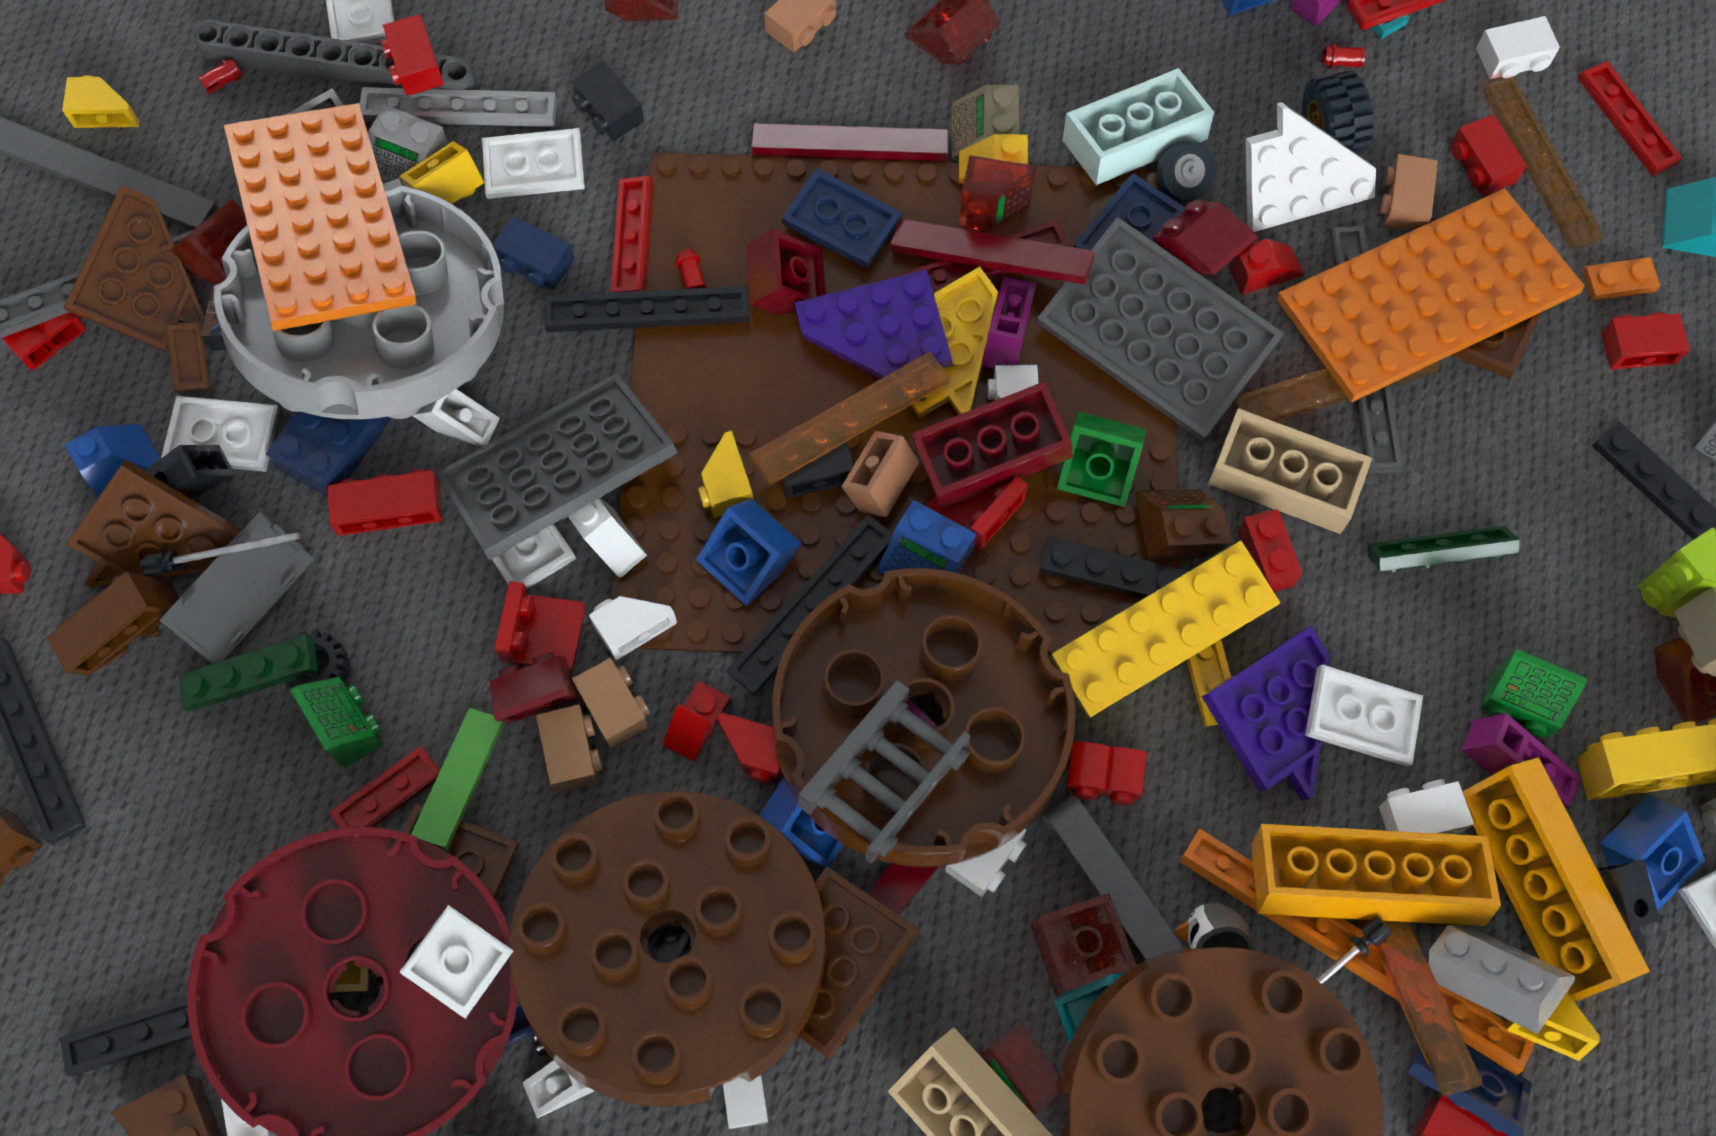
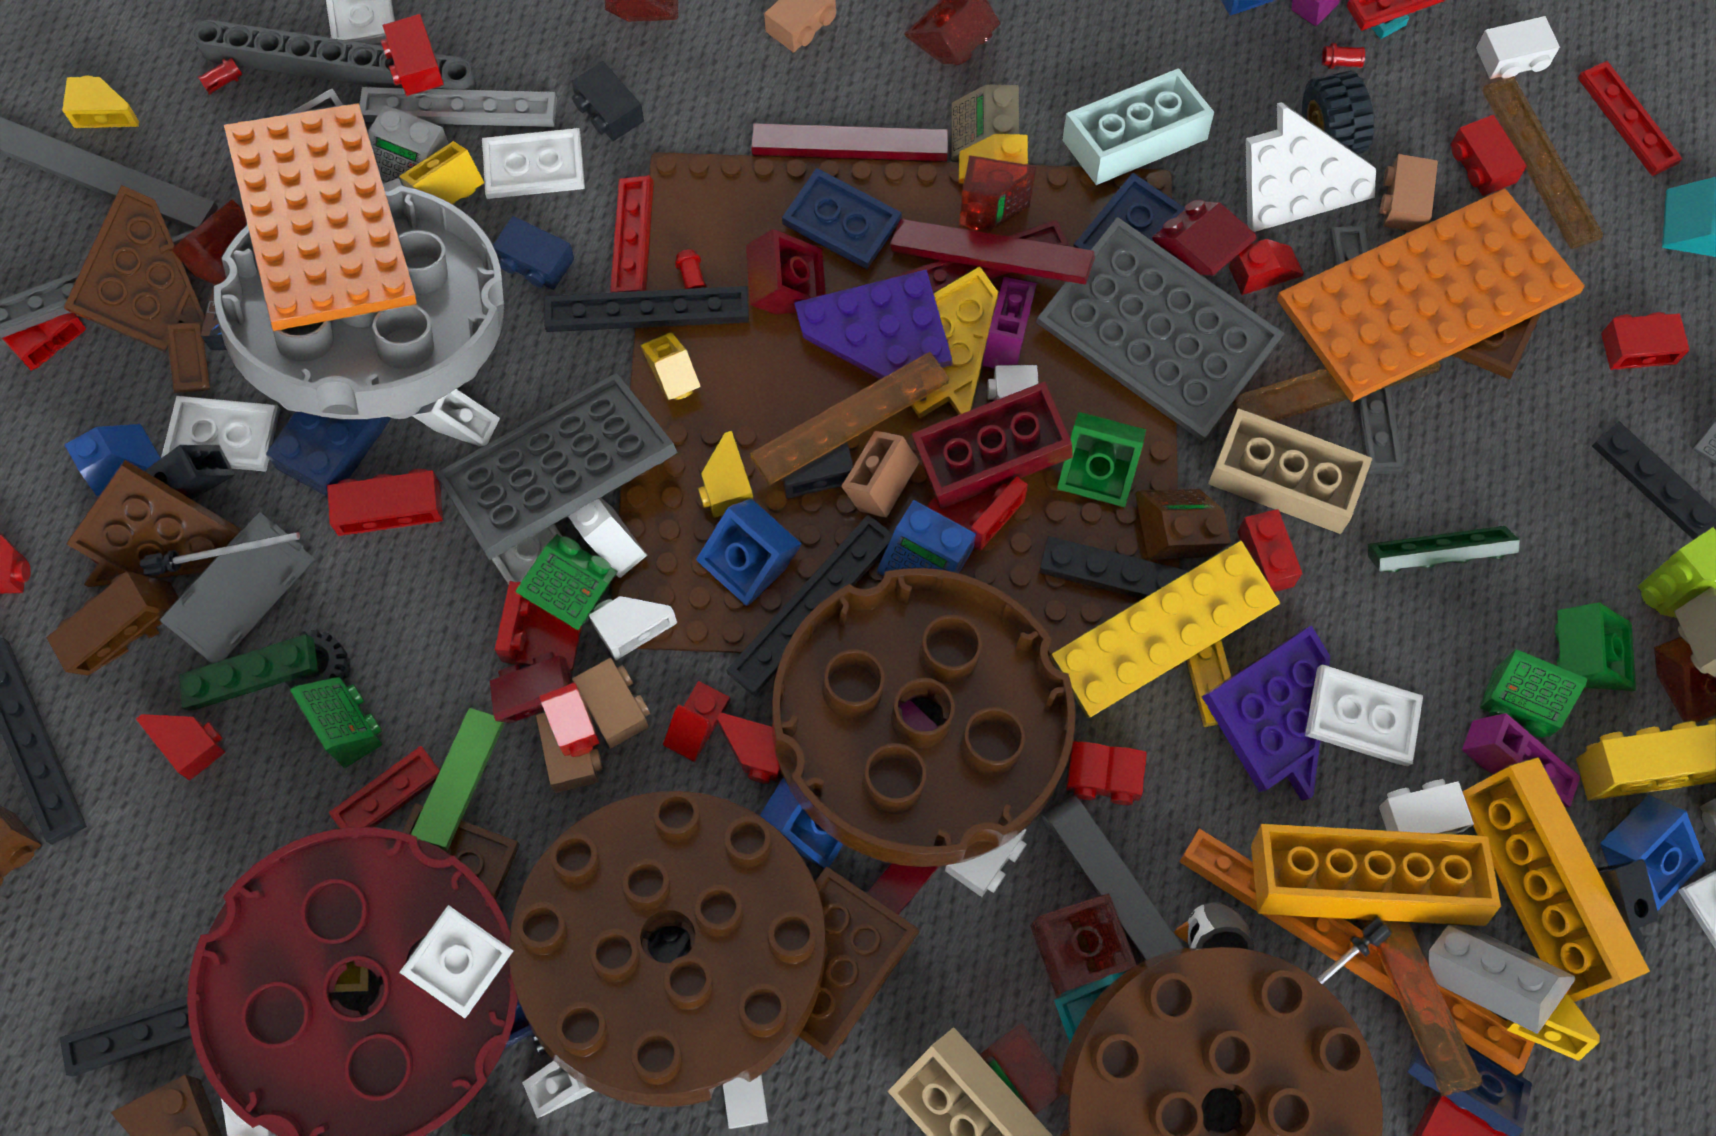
(184, 741): none -> red slope
(567, 581): none -> green slope
(570, 720): none -> slope
(671, 366): none -> slope
(870, 736): dark grey fence -> none
(1186, 170): black wheel -> none
(1597, 646): none -> green slope
(1621, 278): orange plate -> none

